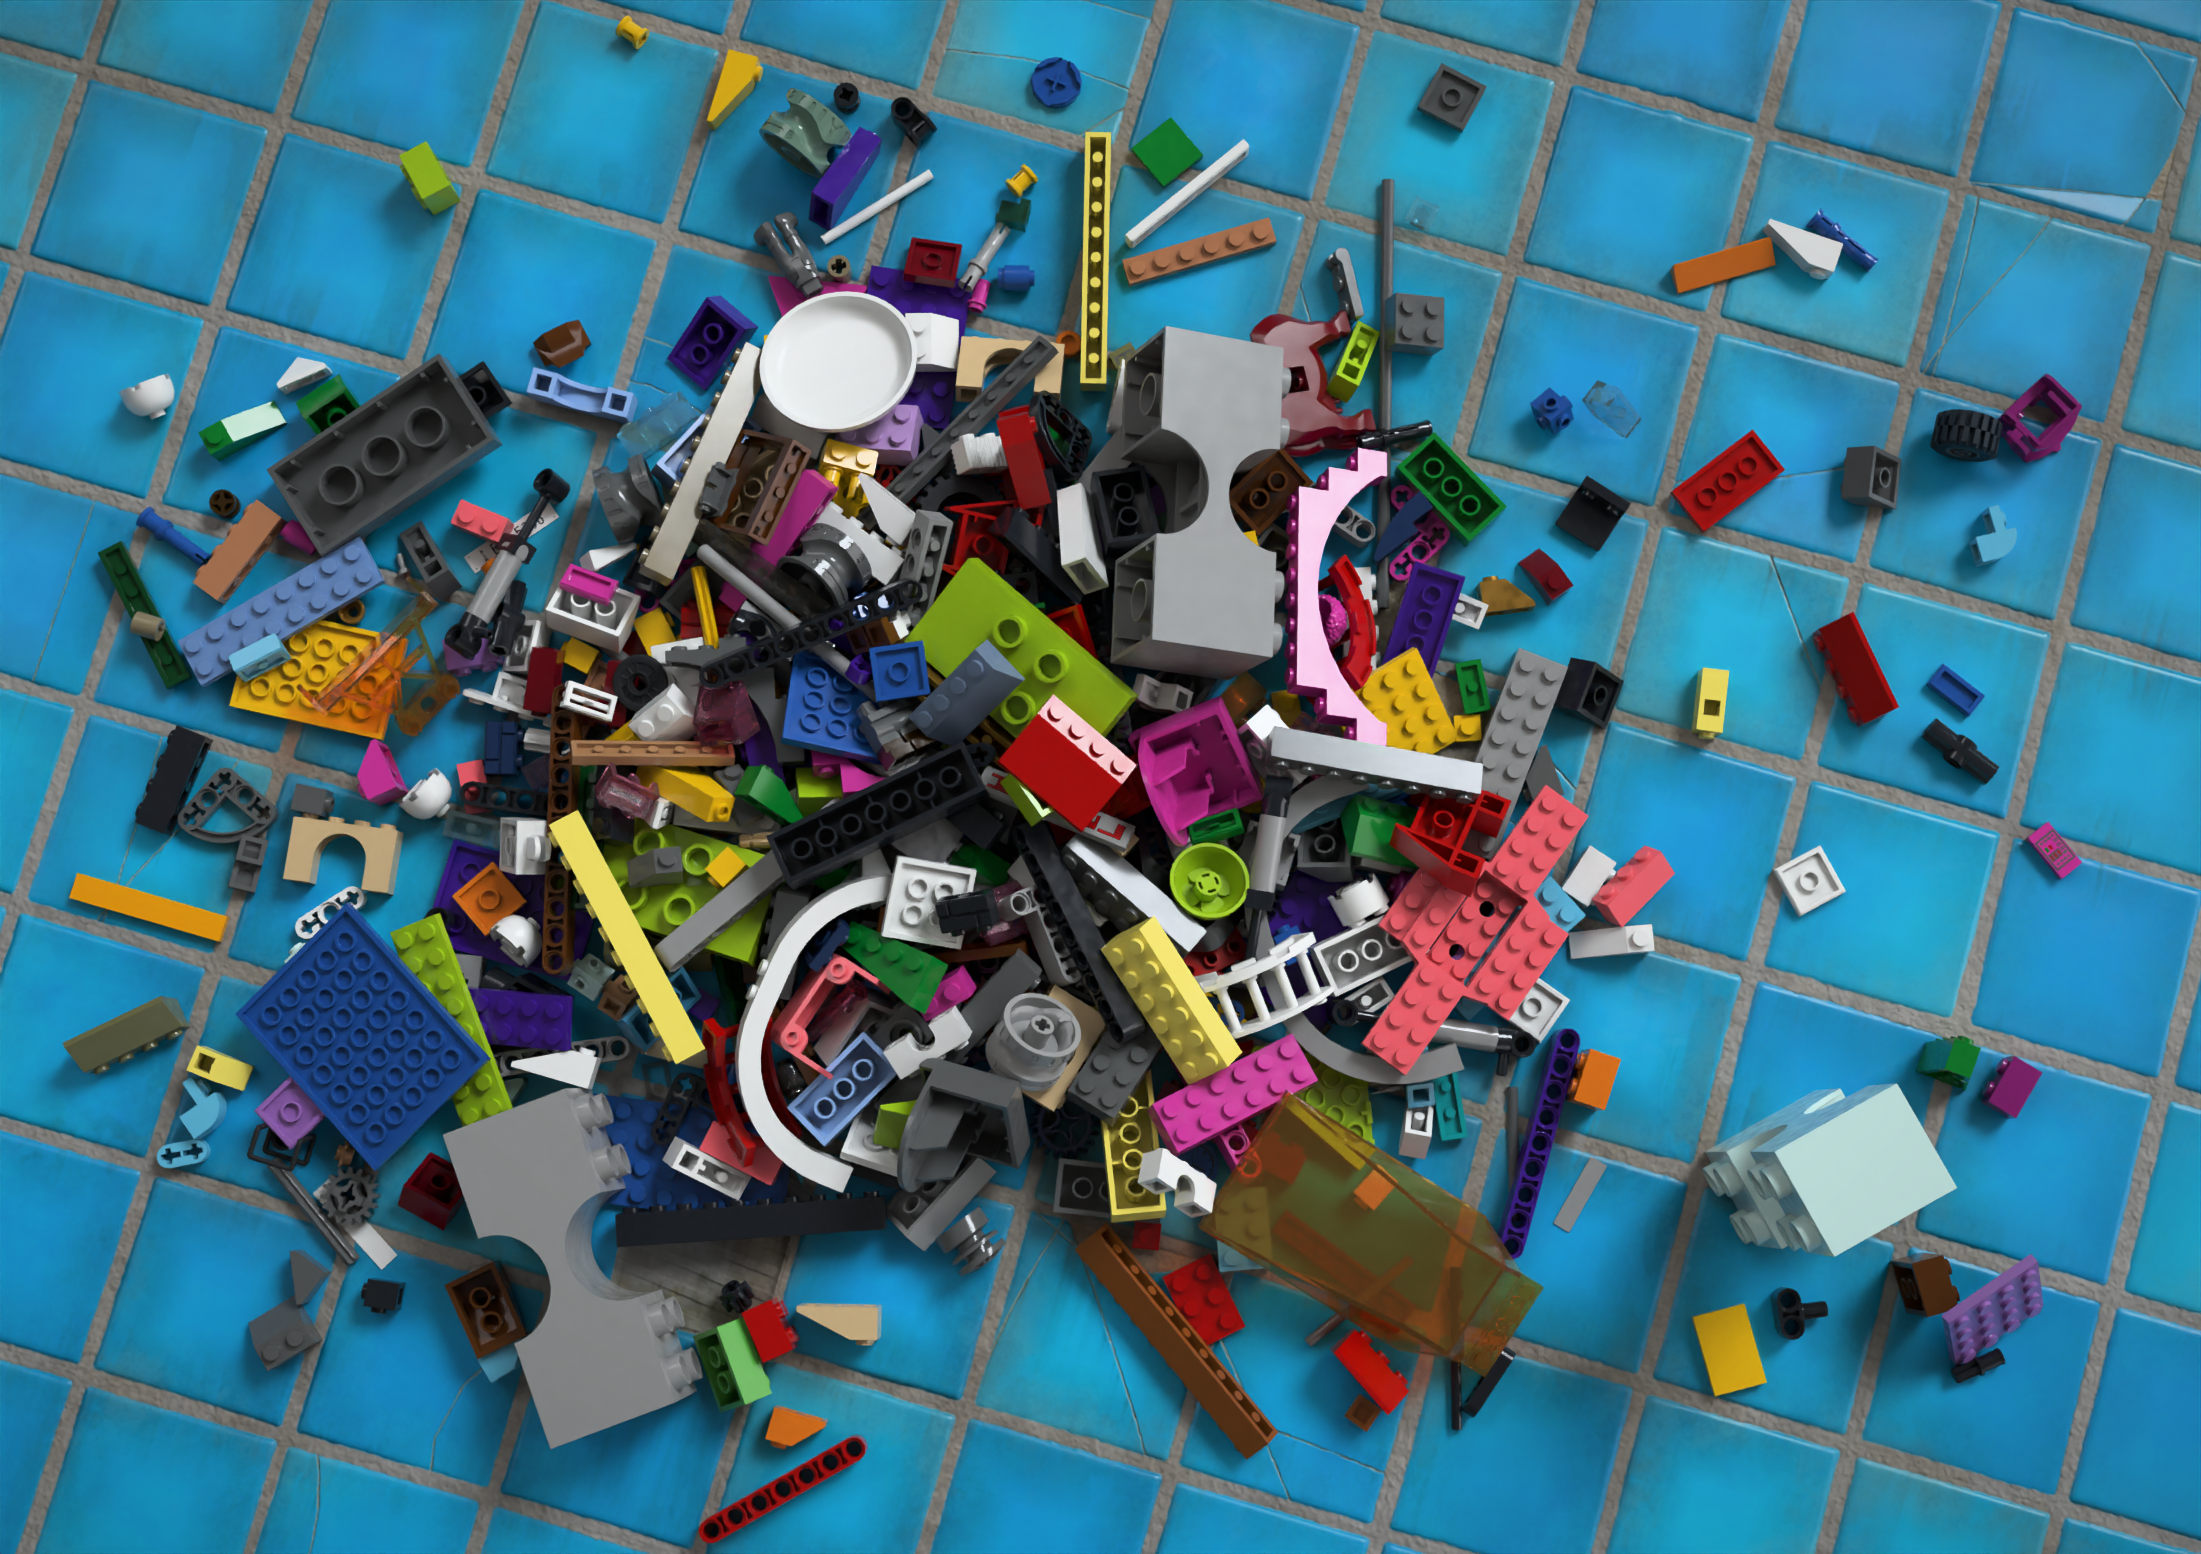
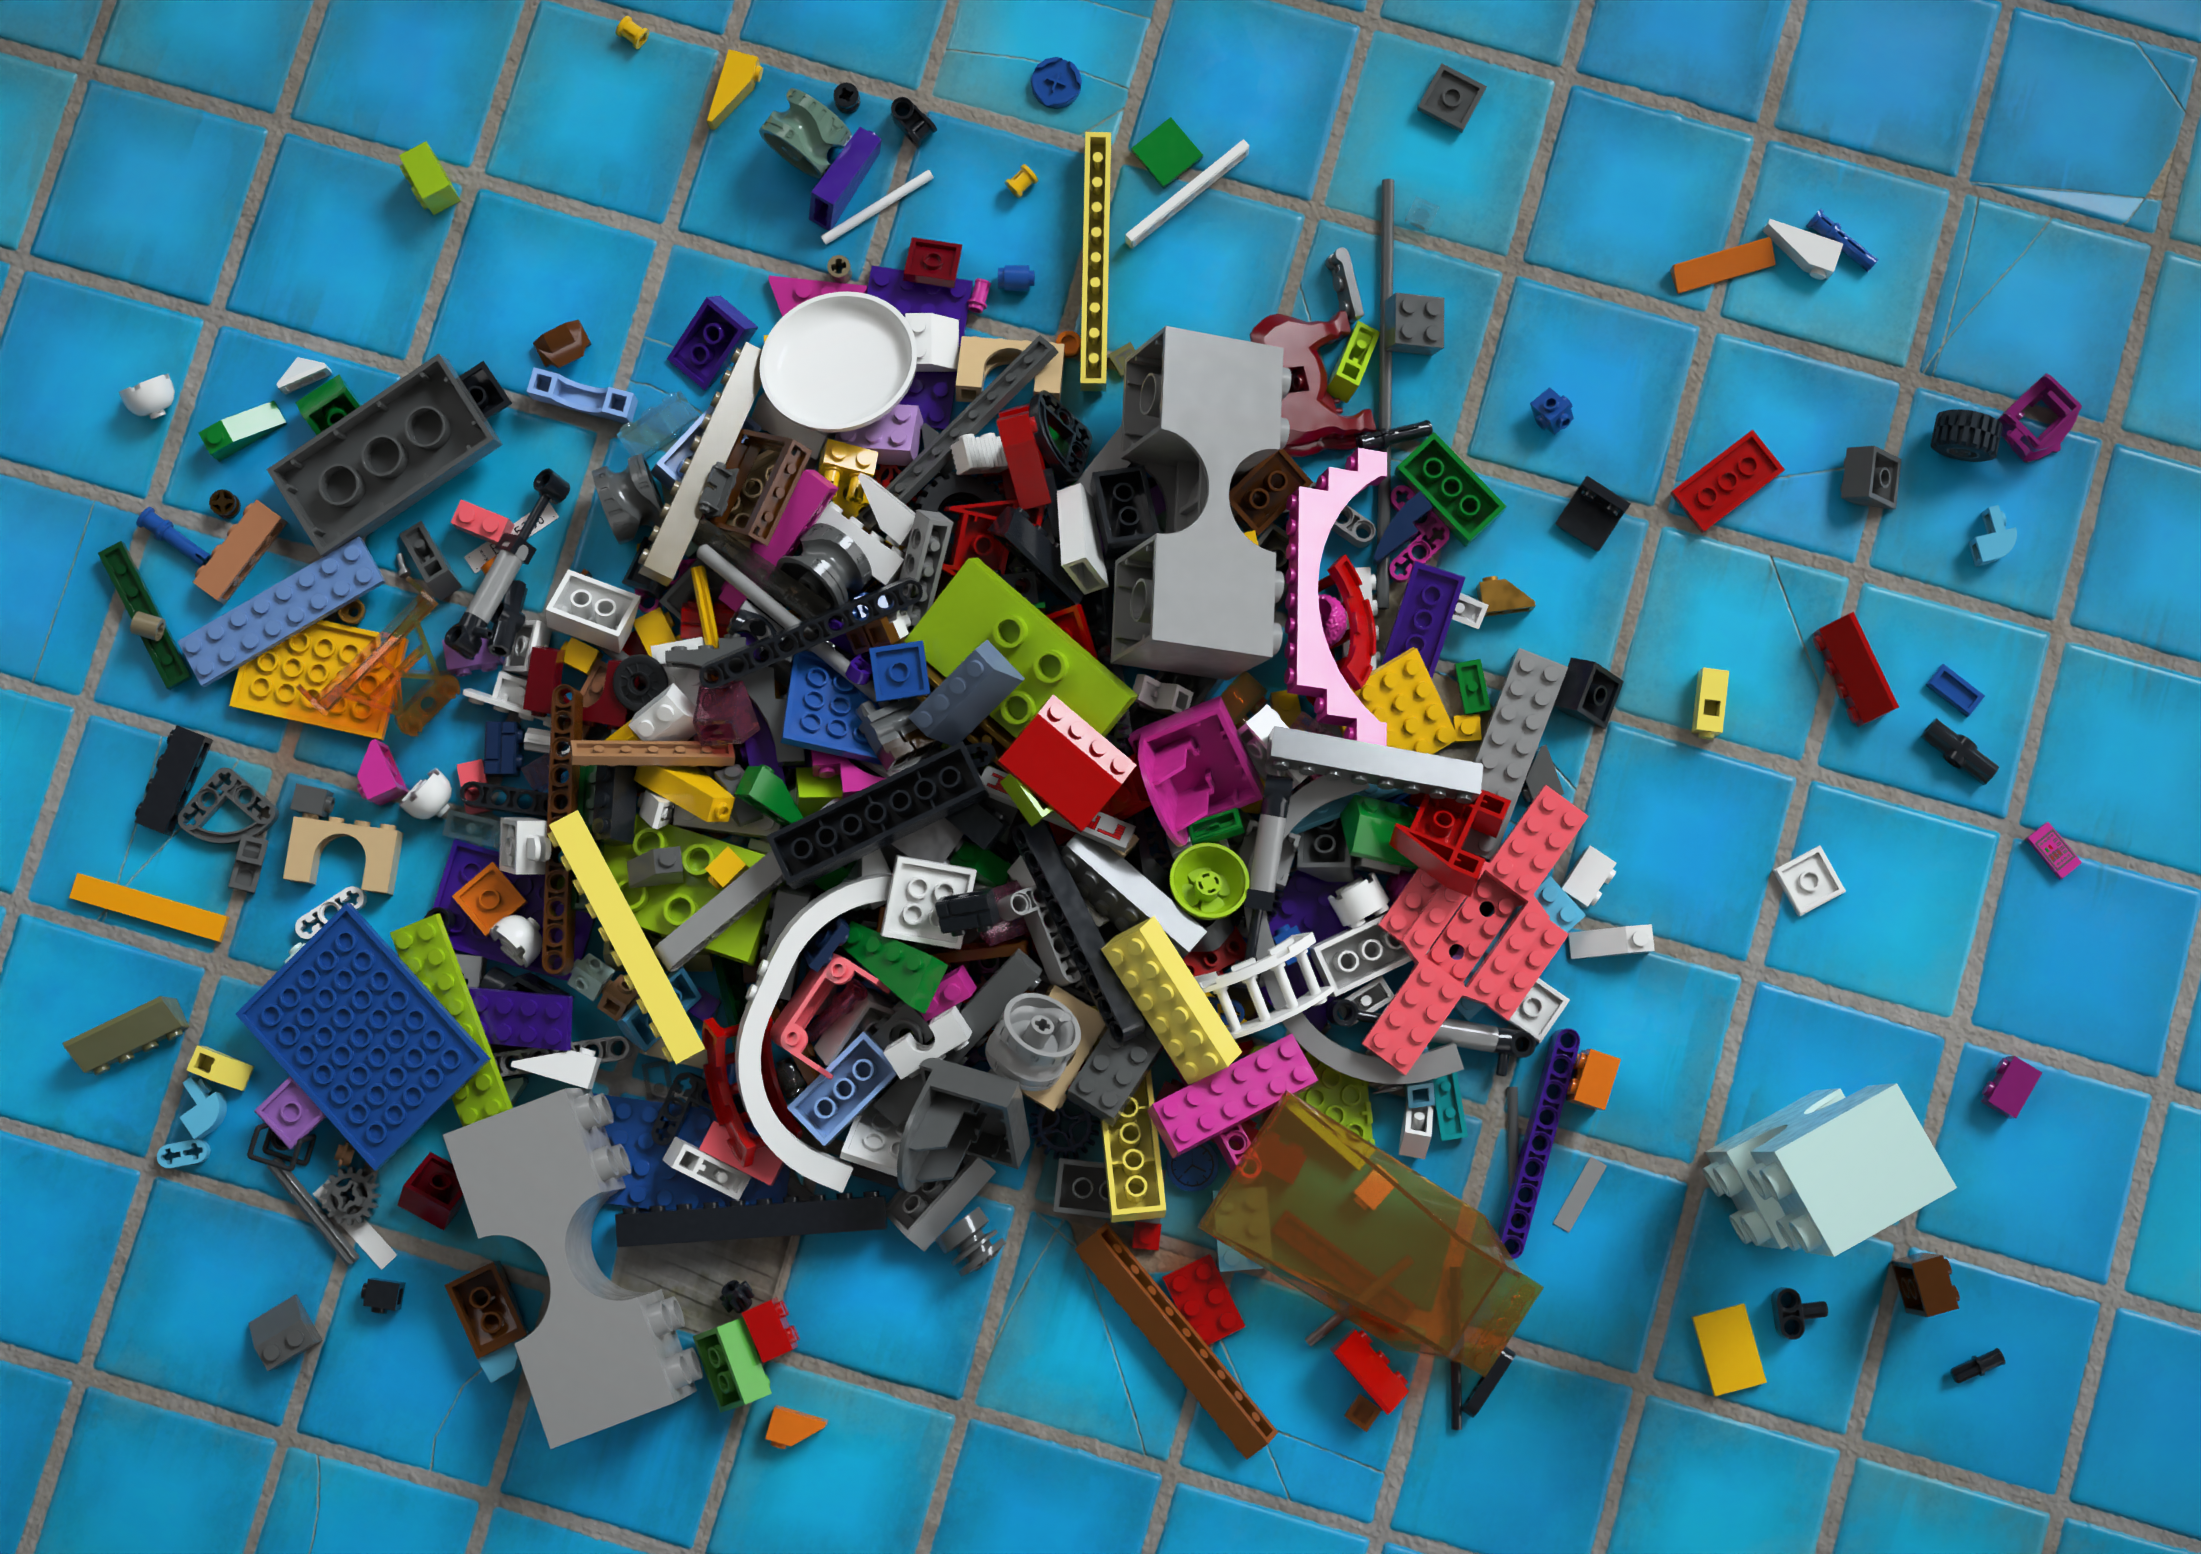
(259, 657): medium azure slope -> none
(296, 536): dark pink cone -> none
(307, 1275): dark grey slope -> none
(568, 695): white tile -> none
(589, 584): dark pink tile -> none
(601, 558): white slope -> none
(625, 793): clear pink window -> none
(757, 840): tan axle -> none
(772, 1496): red beam -> none
(800, 266): dark grey piece -> none
(852, 1321): tan slope -> none
(891, 1123): lime slope -> none
(979, 264): light grey pin -> none
(1014, 214): clear green panel -> none
(1115, 413): white beam -> none
(1165, 1172): white arch -> none
(1199, 252): nougat plate -> none
(1545, 576): dark red slope -> none
(1612, 408): clear light blue slope -> none
(1633, 886): coral brick -> none
(1949, 1060): green wedge -> none
(1993, 1311): medium lavender plate -> none

